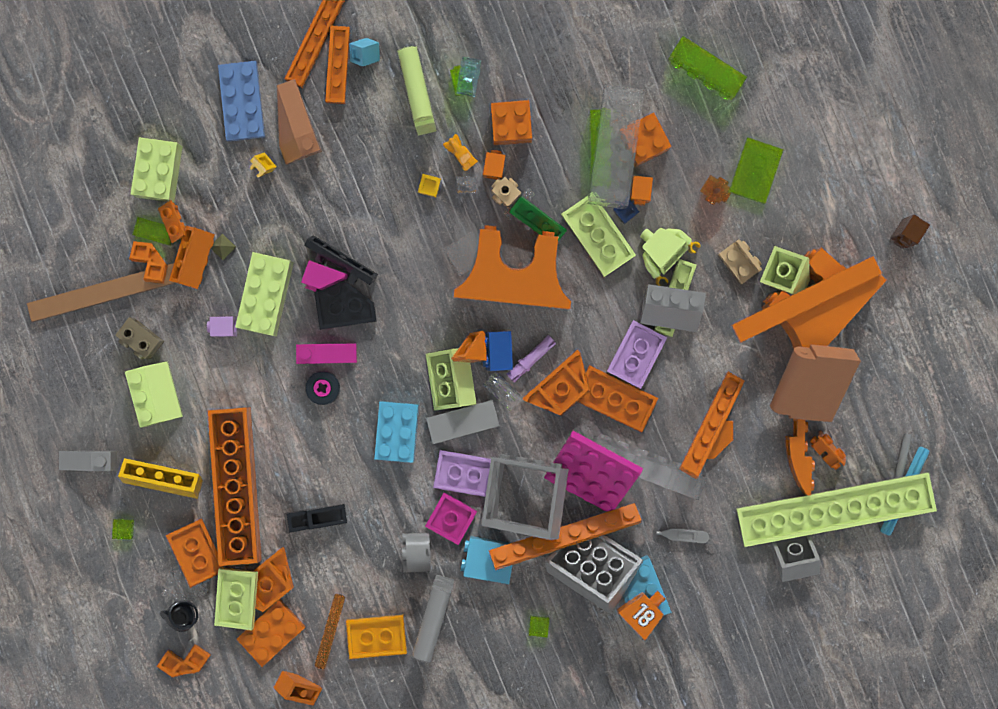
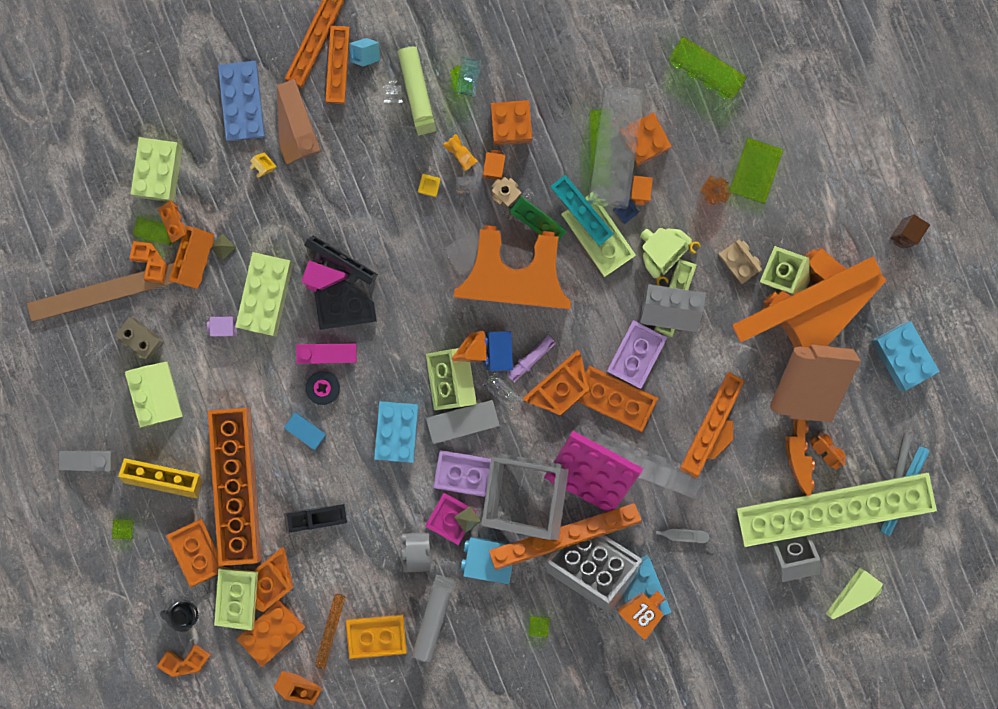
(305, 431): none -> dark azure tile
(392, 92): none -> clear tile
(467, 519): none -> olive slope
(581, 210): none -> teal plate
(857, 592): none -> yellowish green slope
(905, 356): none -> medium azure brick

